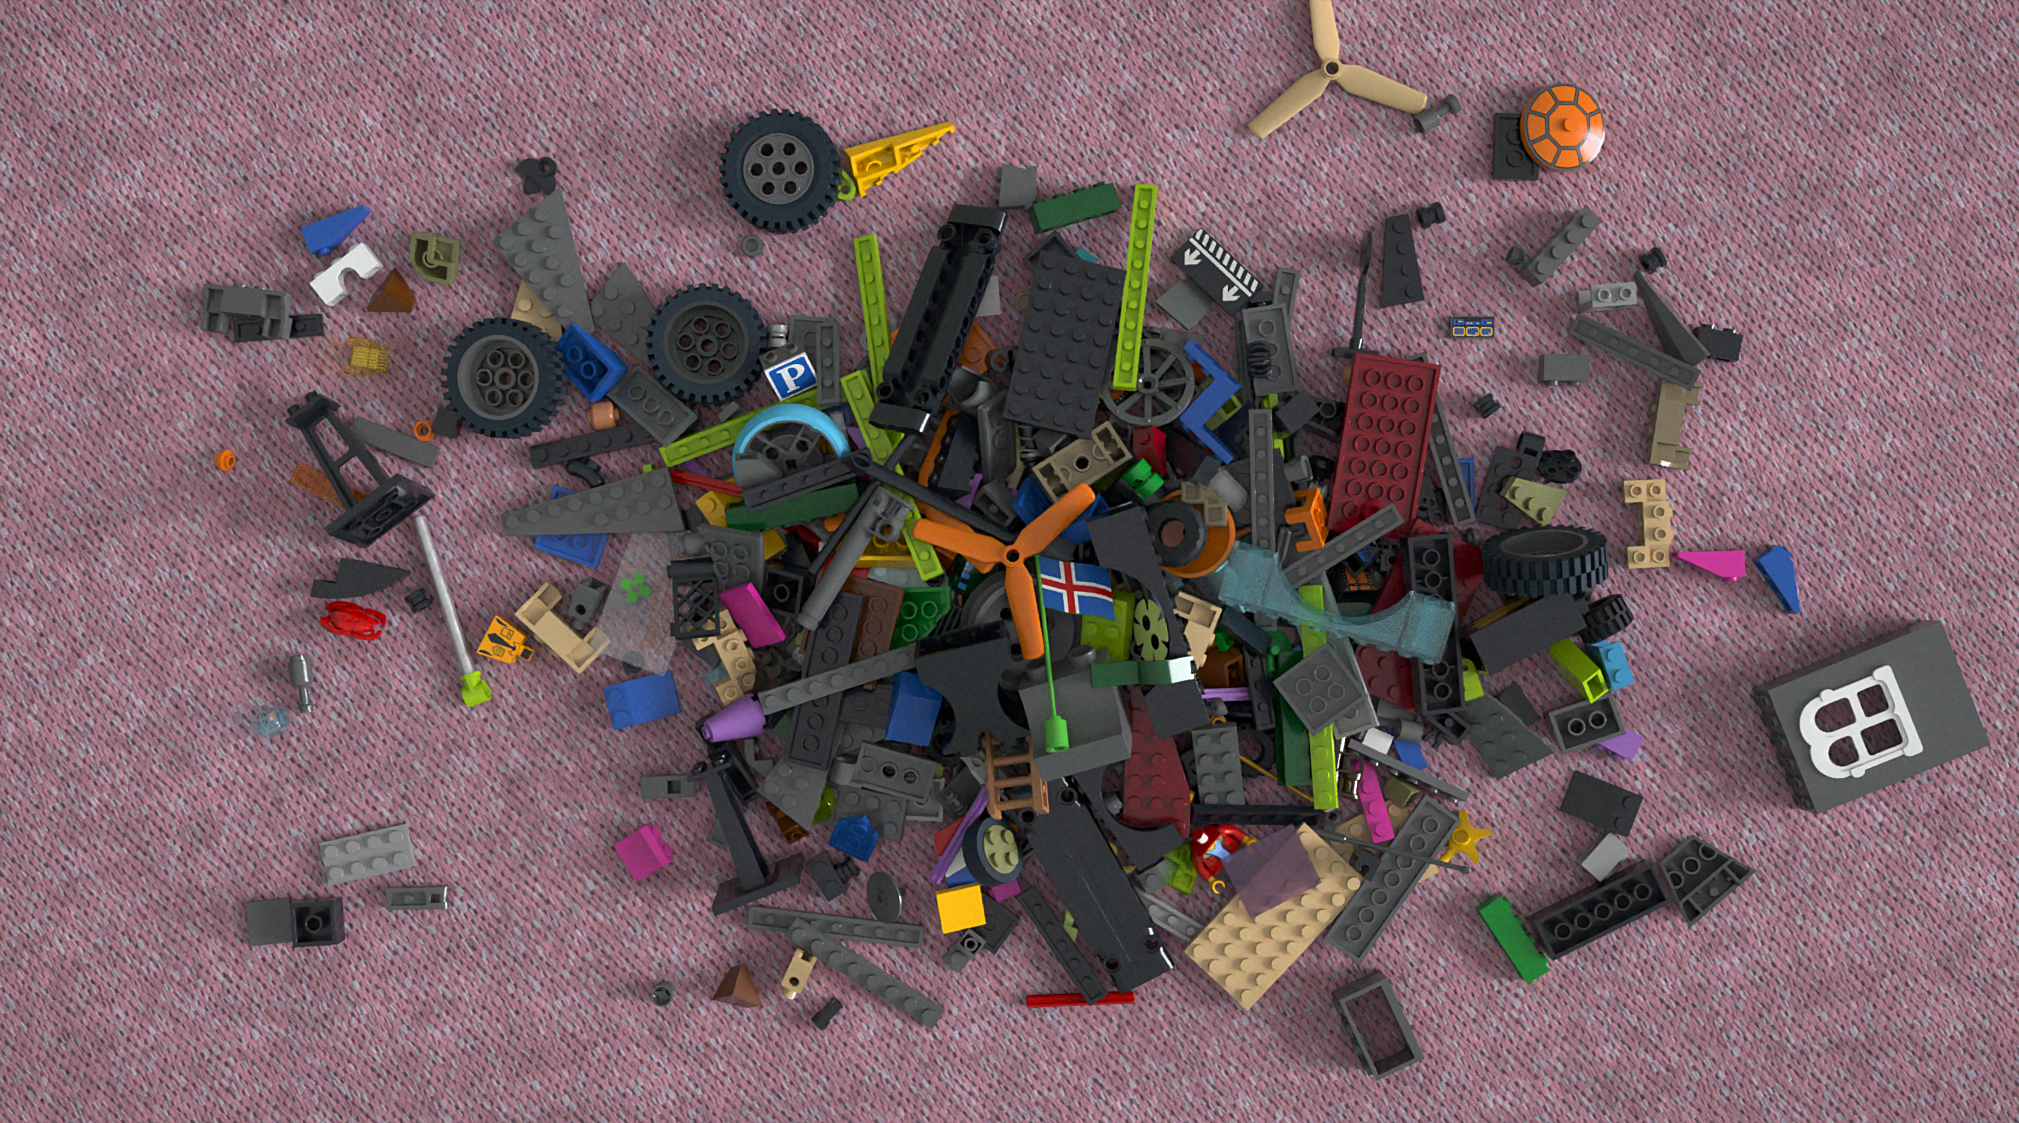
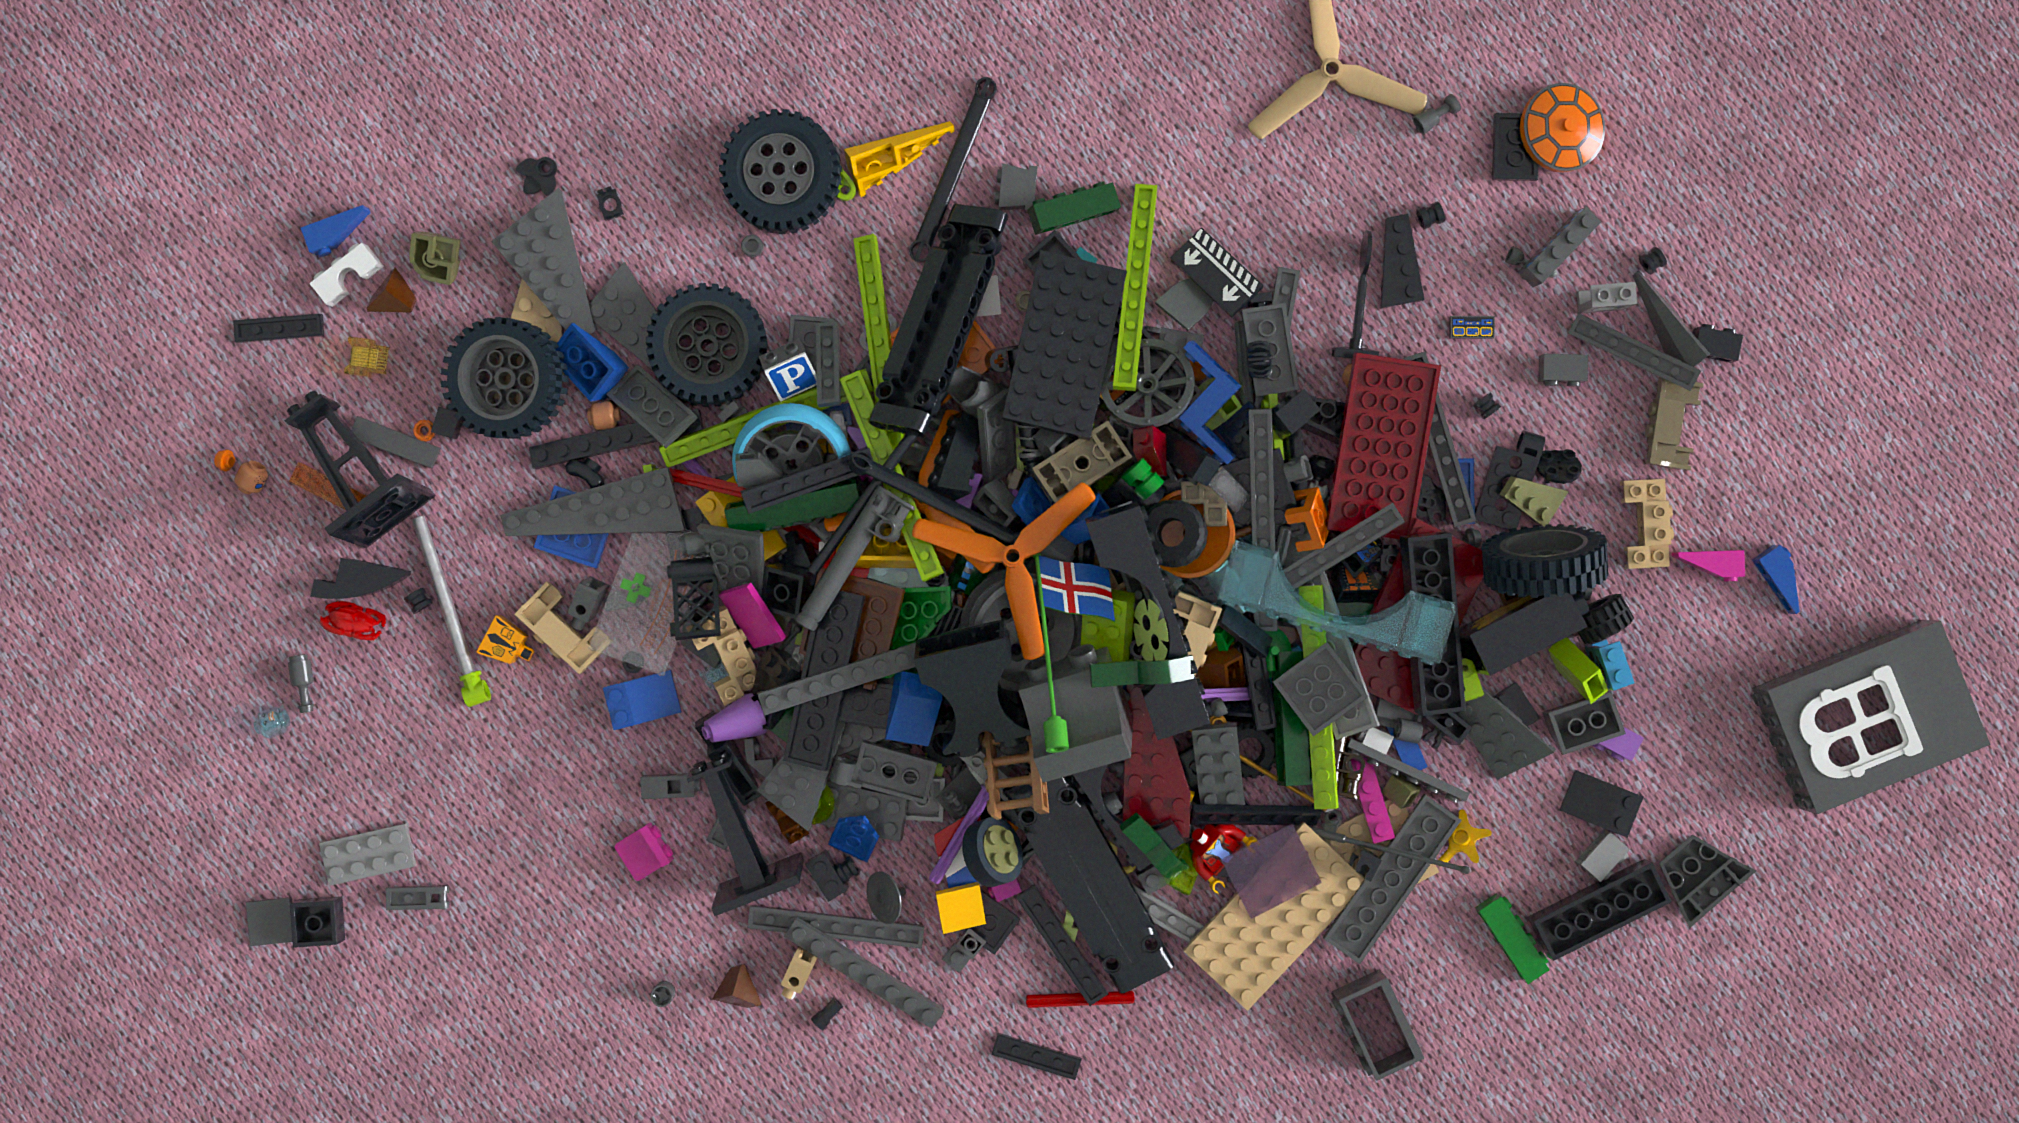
(243, 302): dark grey bracket -> none
(251, 477): none -> nougat head
(603, 196): none -> black piece
(776, 336): light grey wheel -> none
(953, 169): none -> black piece
(1036, 1056): none -> black tile
(1153, 846): none -> dark green piece

